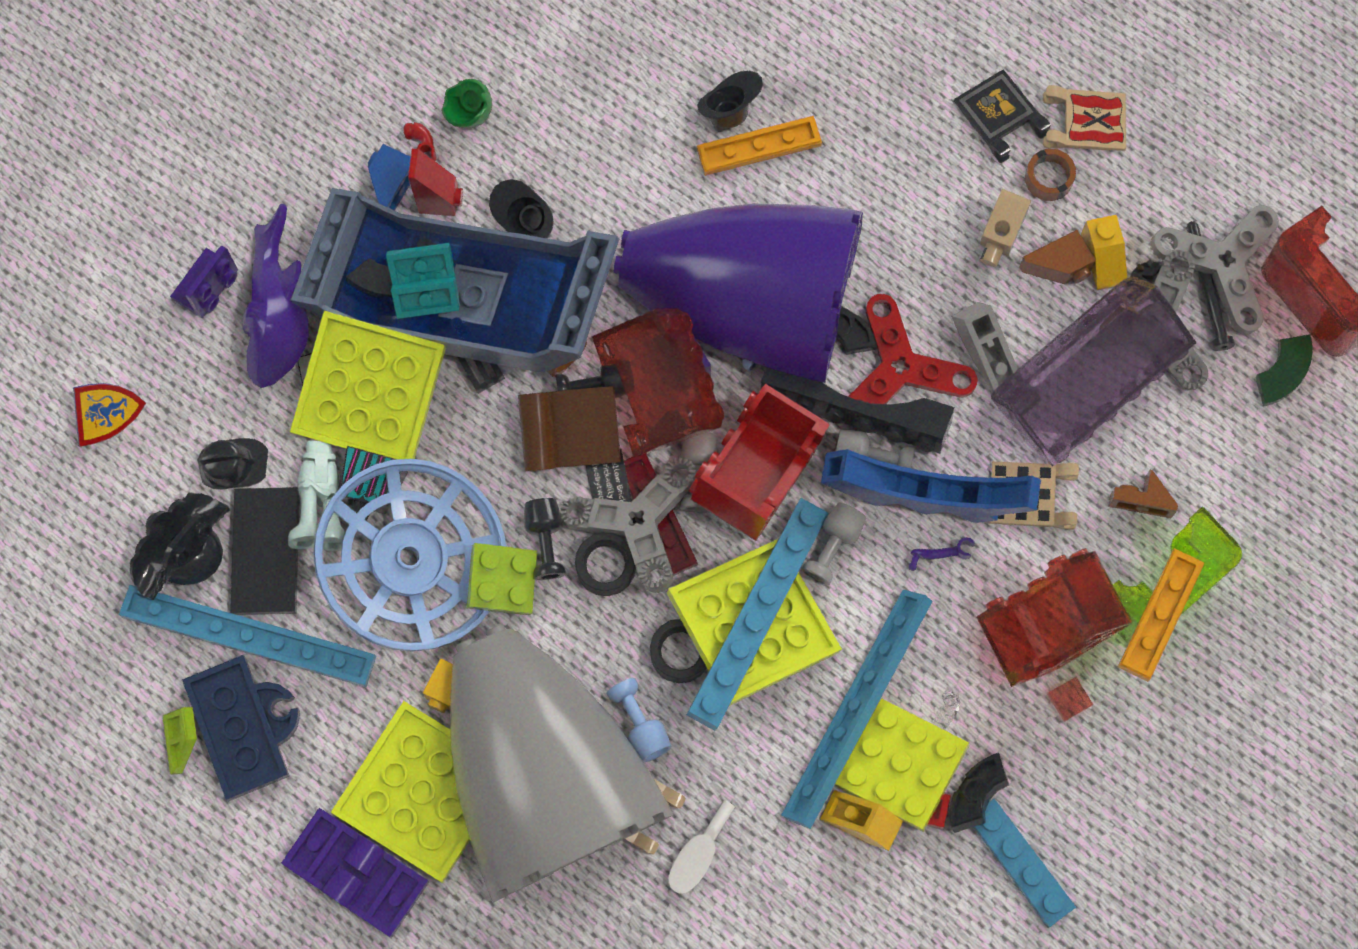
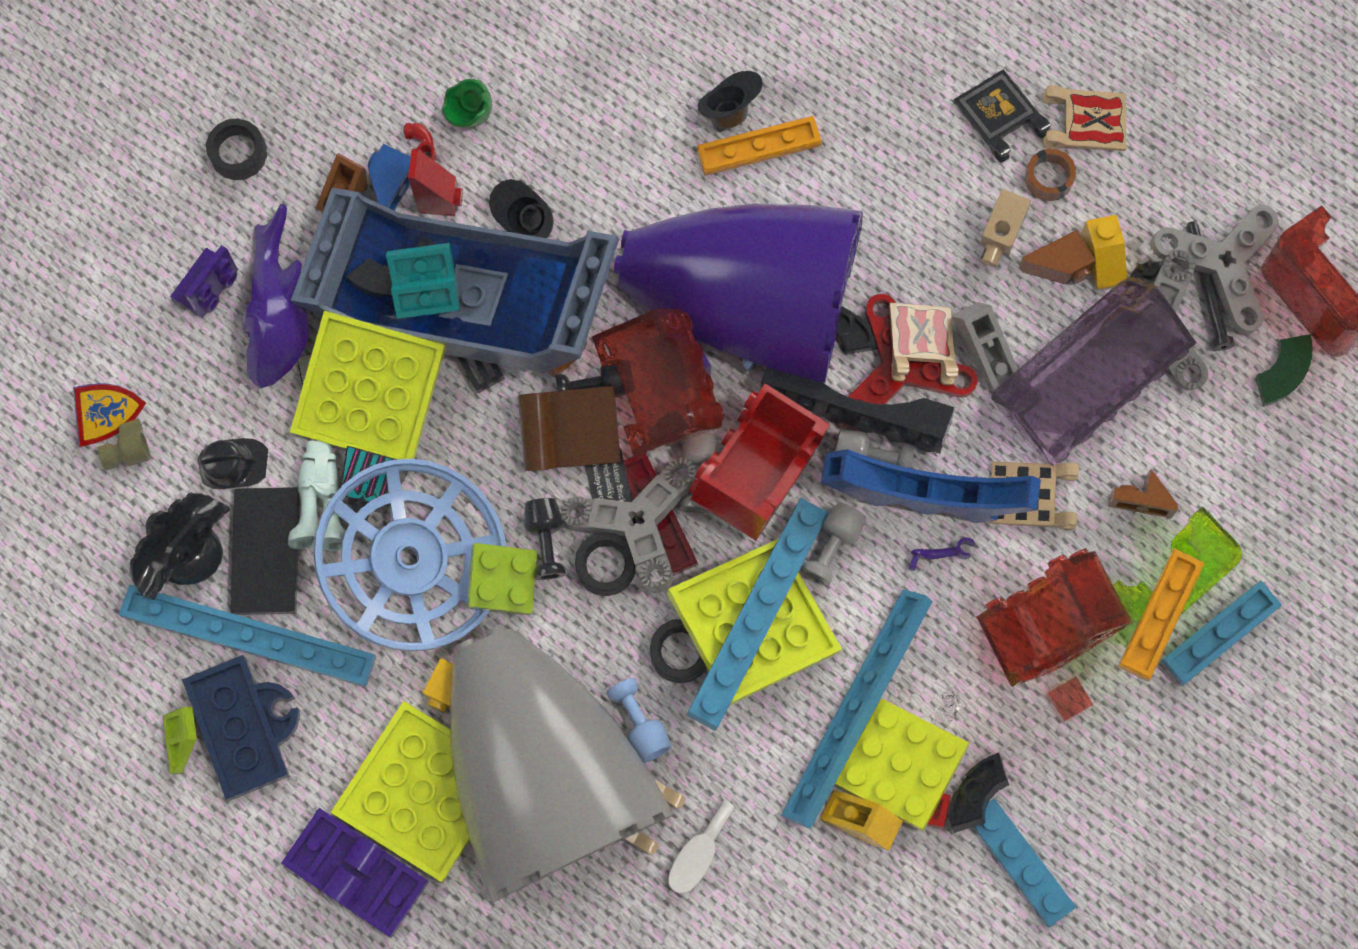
(130, 448): none -> olive piece
(240, 170): none -> black tyre
(343, 175): none -> dark orange slope
(924, 336): none -> tan flag
(1221, 633): none -> dark azure plate

